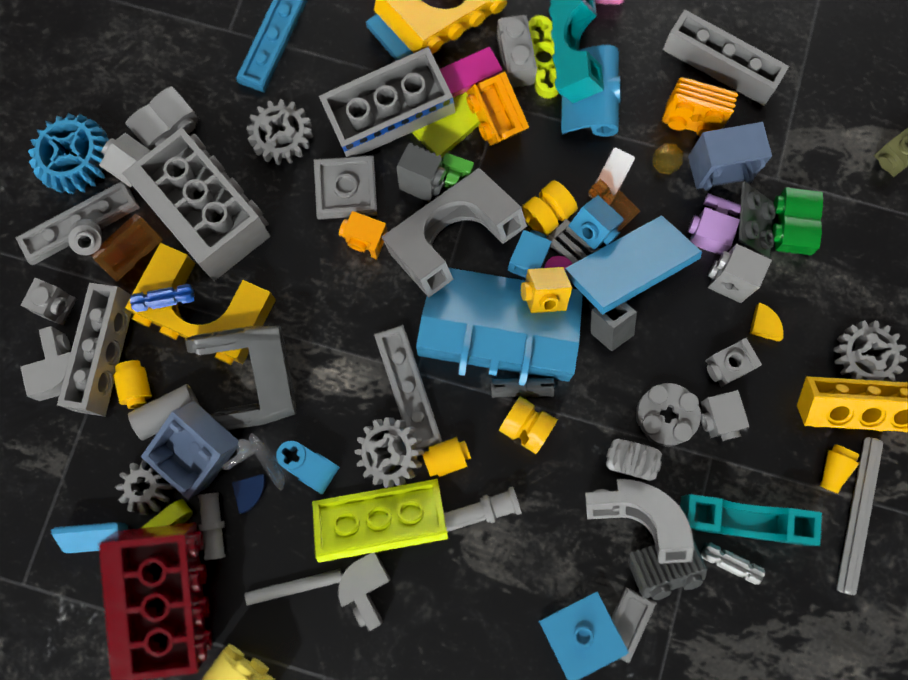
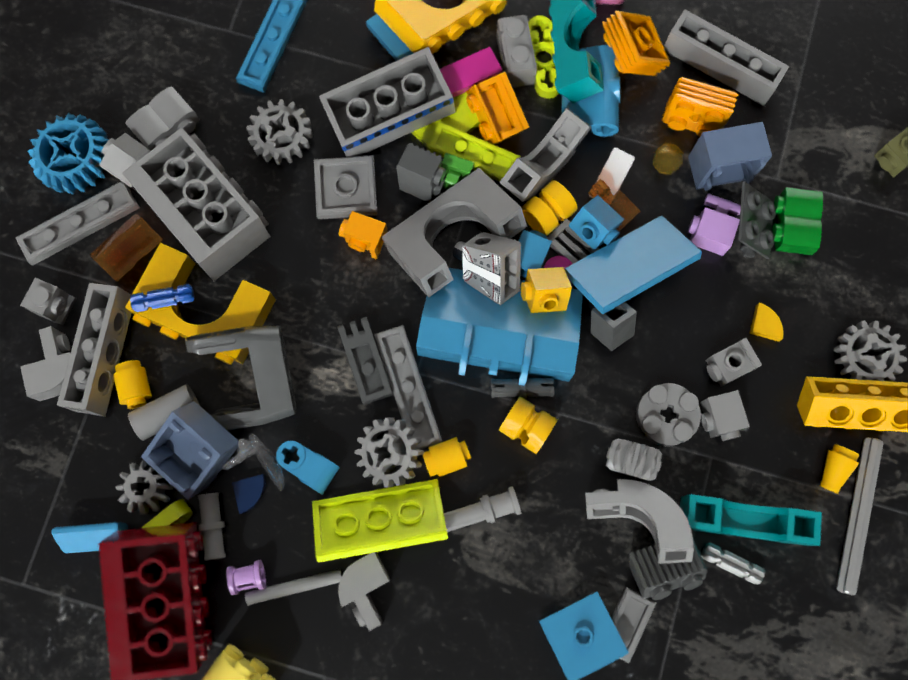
(88, 228): light grey brick -> none
(246, 577): none -> lavender bush
(365, 362): none -> dark grey hinge
(488, 157): none -> neon yellow tile
(491, 265): none -> light grey torso
(539, 167): none -> light grey arch
(635, 44): none -> light orange brick
(738, 273): light grey brick -> none

